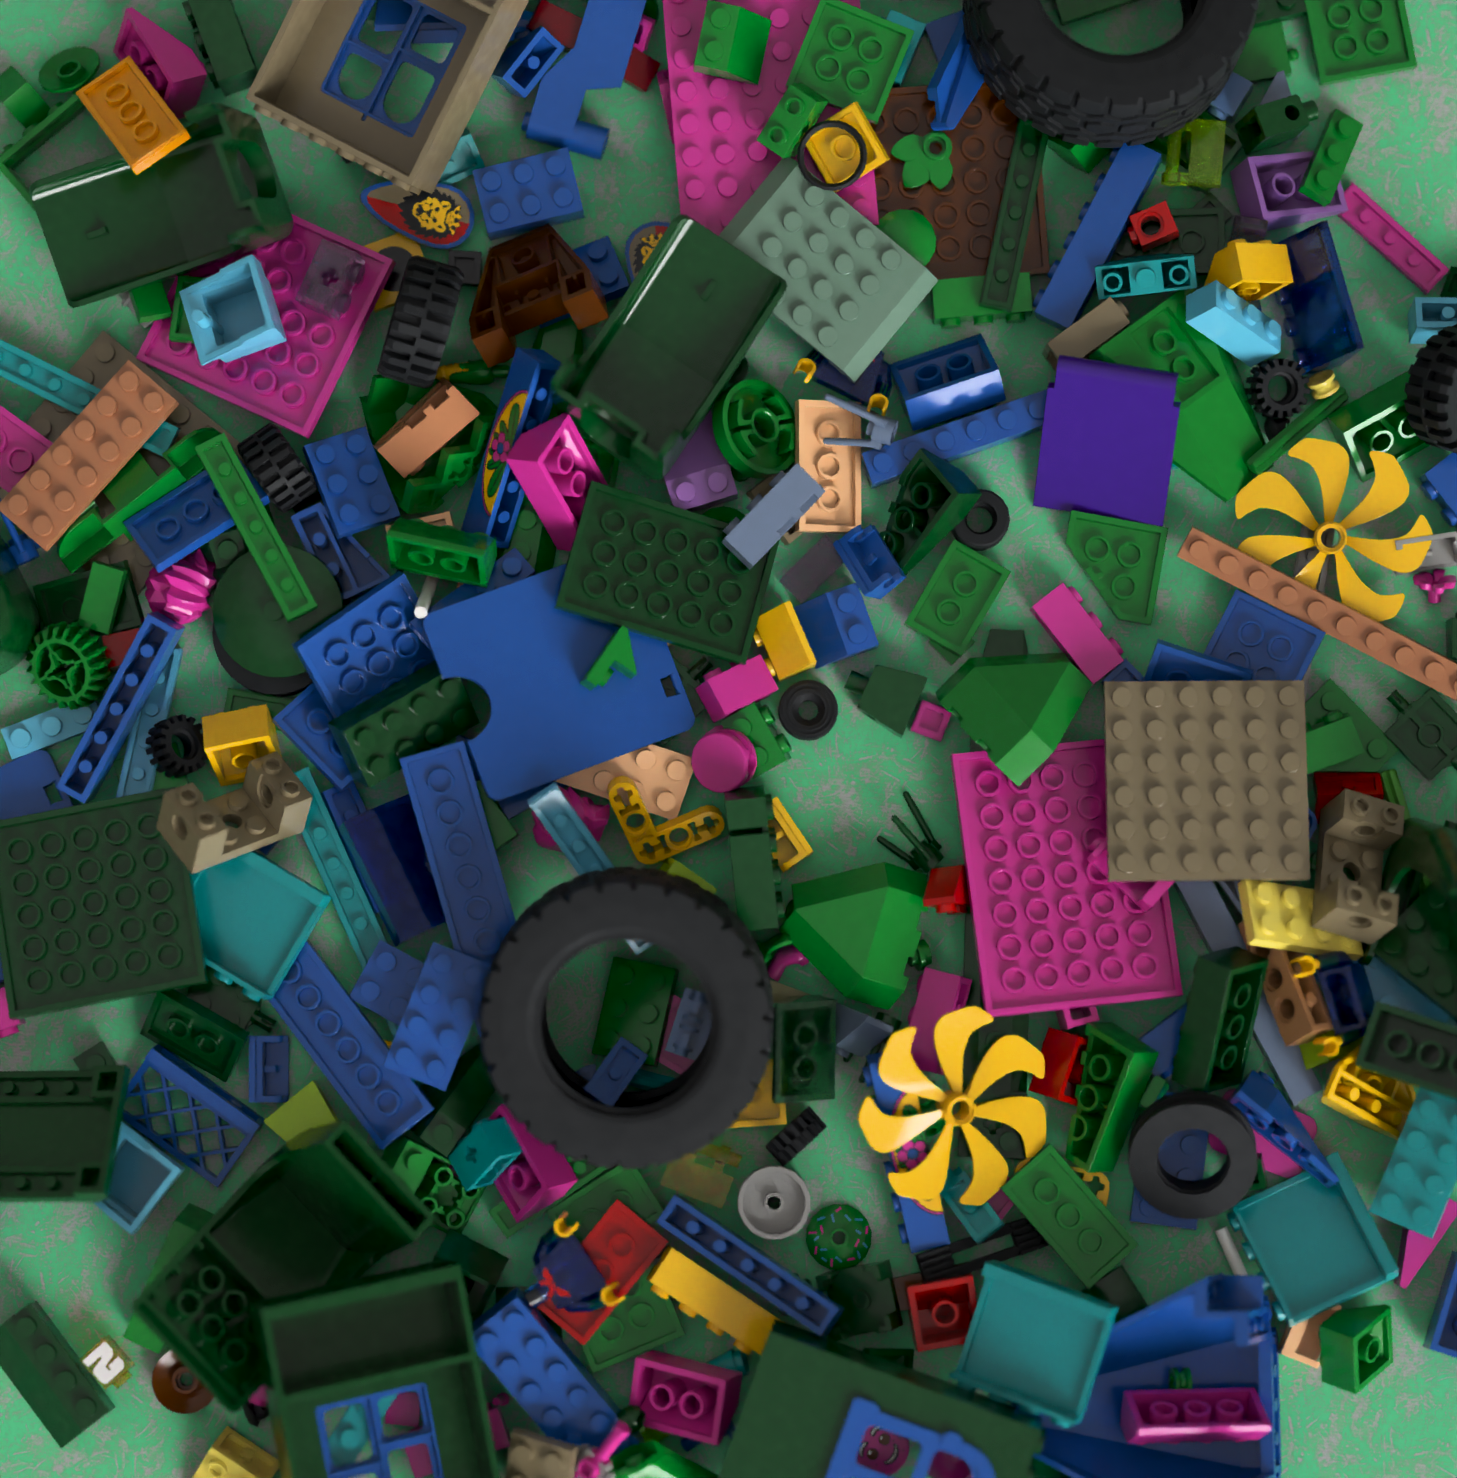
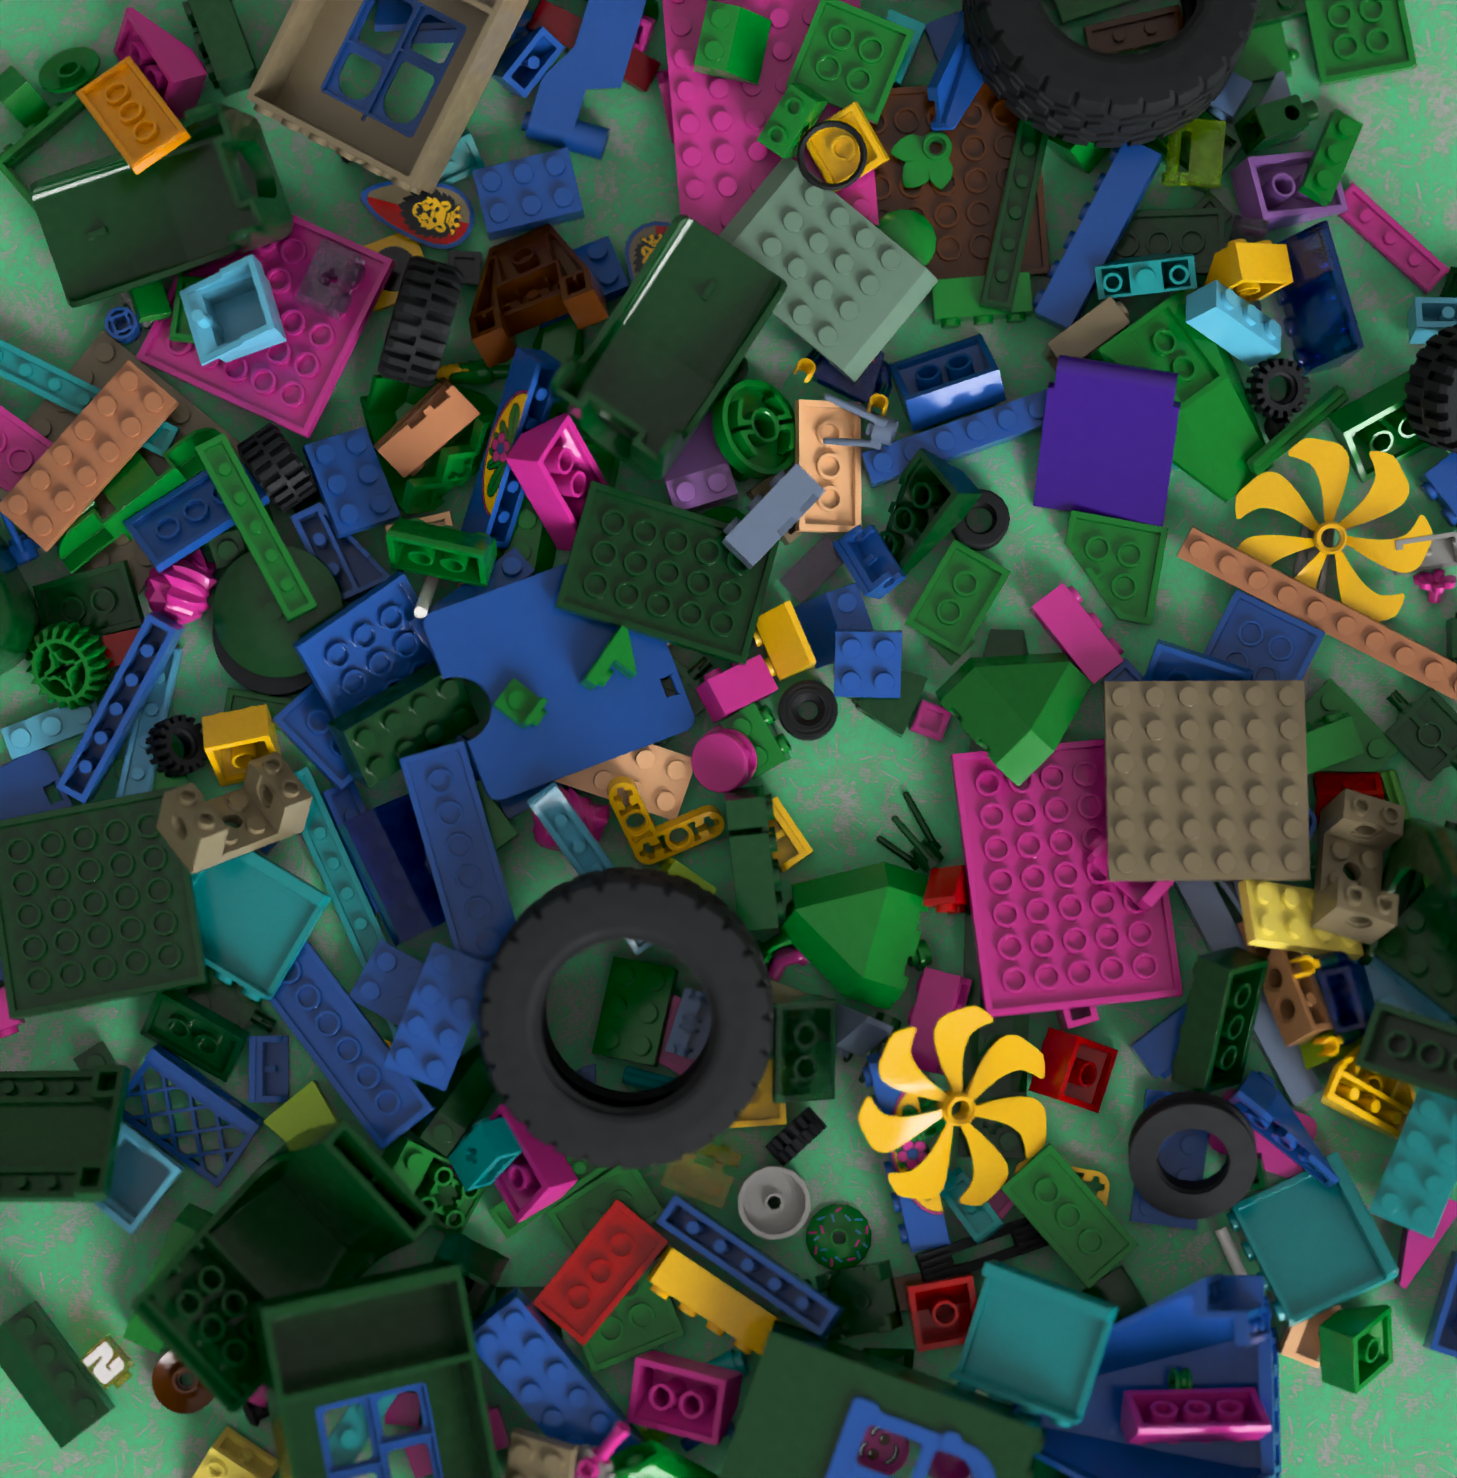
(102, 597): green tile -> none
(128, 329): none -> blue wheel
(502, 1399): dark pink piece -> none
(520, 705): none -> green bracket
(568, 1273): clear blue torso -> none
(615, 1073): blue plate -> none
(633, 1417): dark green hinge -> none
(867, 663): none -> blue plate
(1108, 1096): green wedge -> none
(1134, 31): none -> reddish brown plate
(1155, 1091): green tile -> none
(1159, 213): red brick -> none
(1323, 384): light yellow bush -> none

